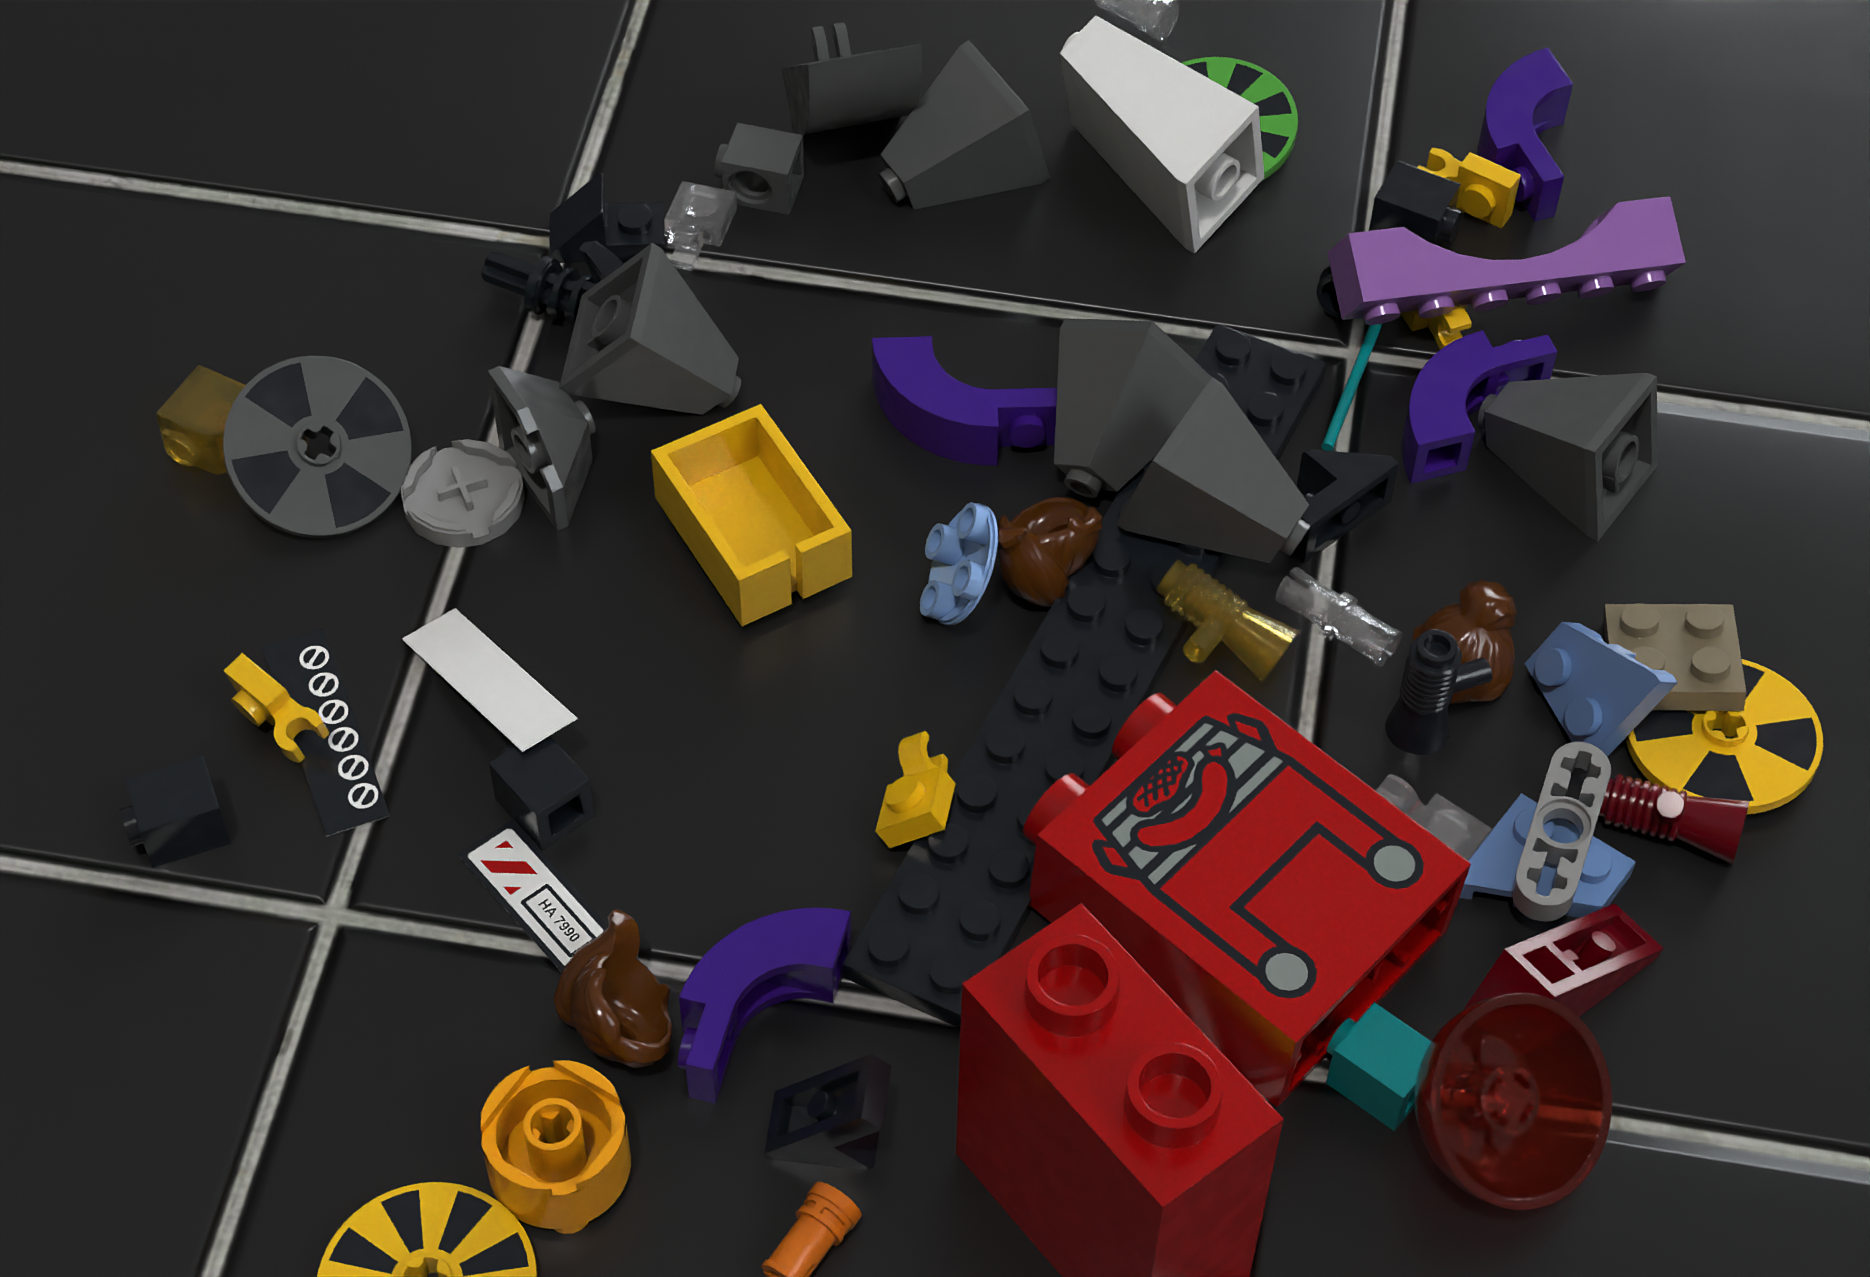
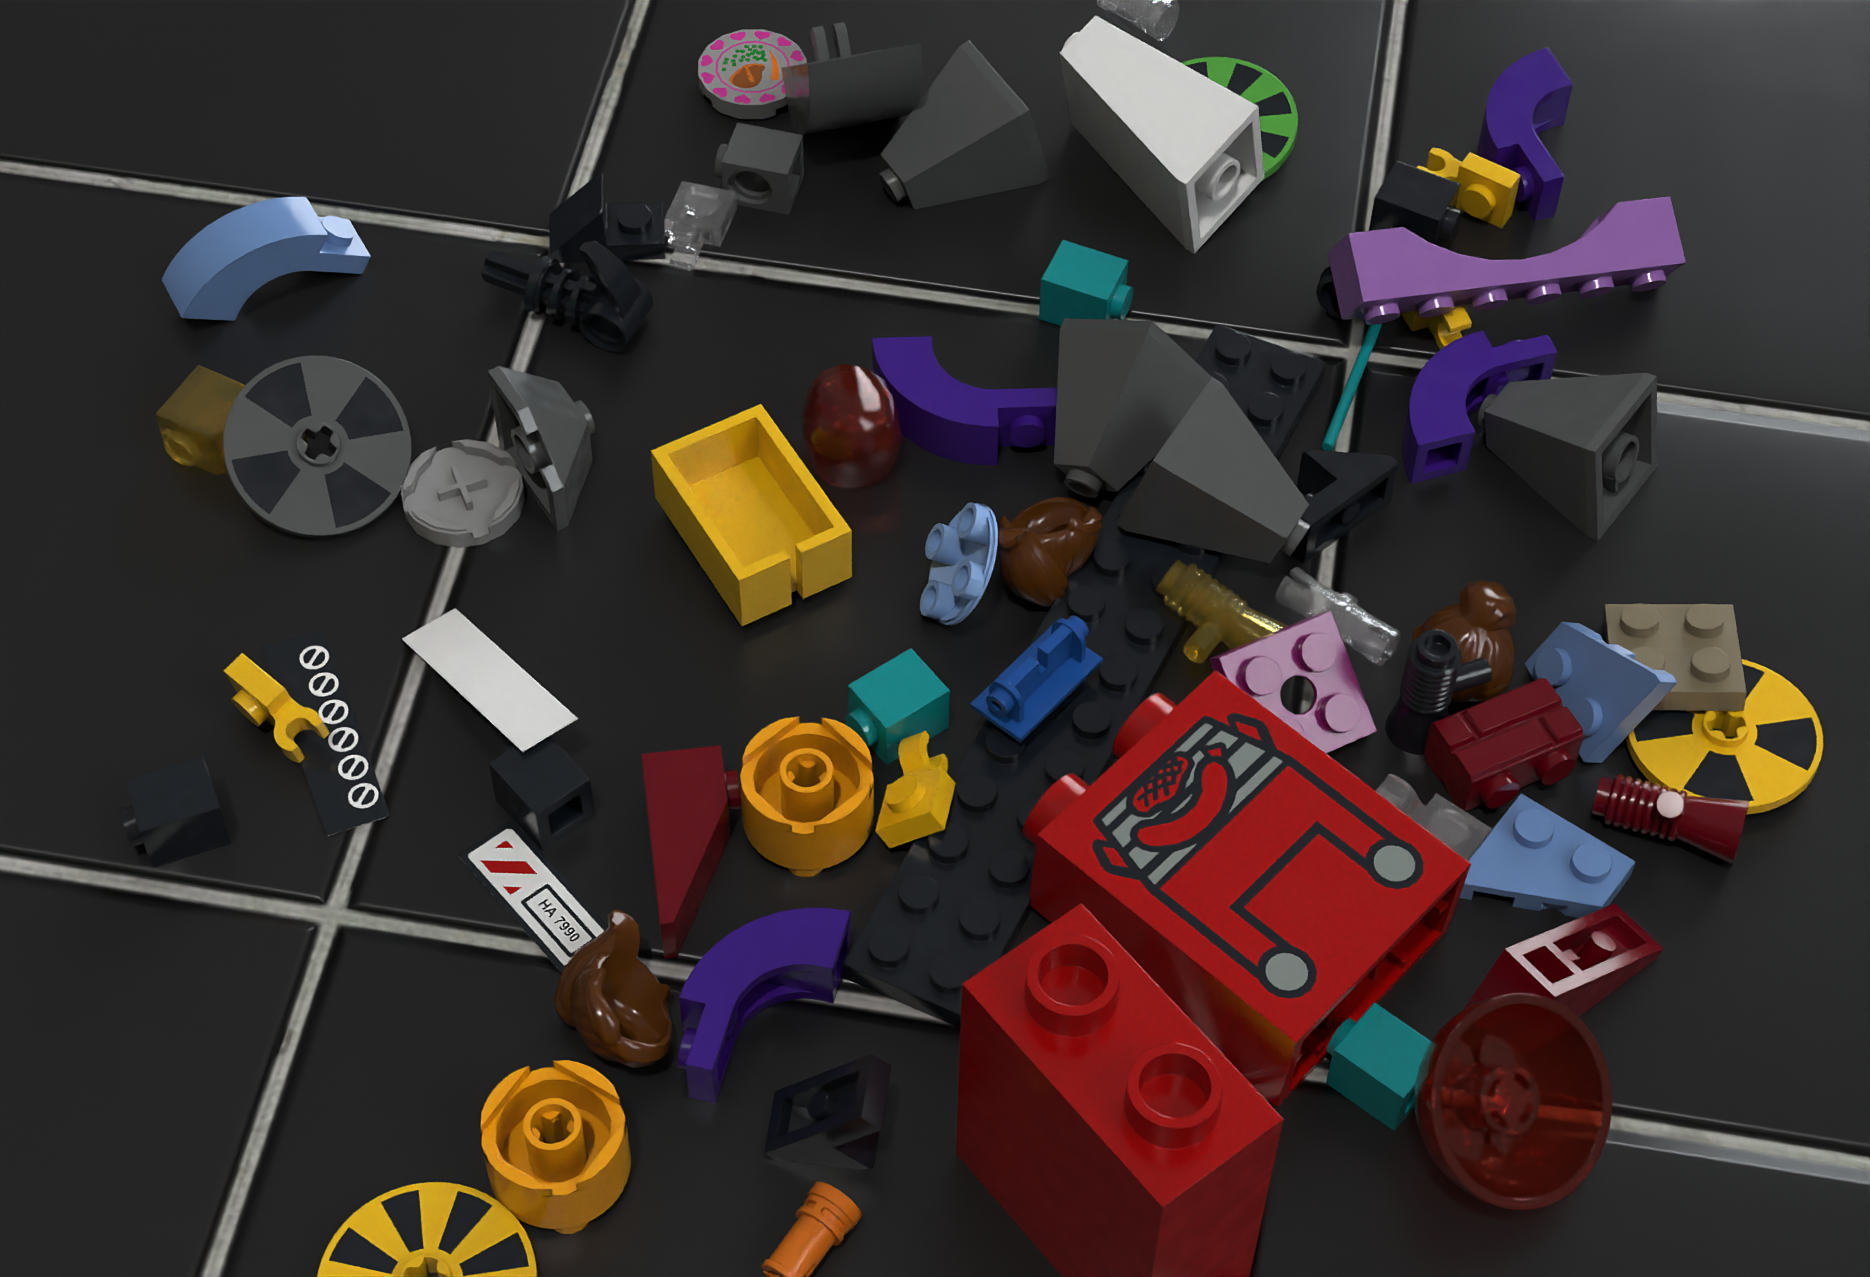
(254, 246): none -> medium blue arch
(649, 342): dark grey slope -> none
(688, 831): none -> dark red slope
(745, 73): none -> light grey tile
(807, 794): none -> light orange brick
(851, 427): none -> clear red piece
(897, 703): none -> teal brick
(1039, 679): none -> blue hinge
(1084, 286): none -> teal brick
(1319, 655): none -> piece
(1504, 745): none -> dark red brick
(1568, 856): light grey beam -> none

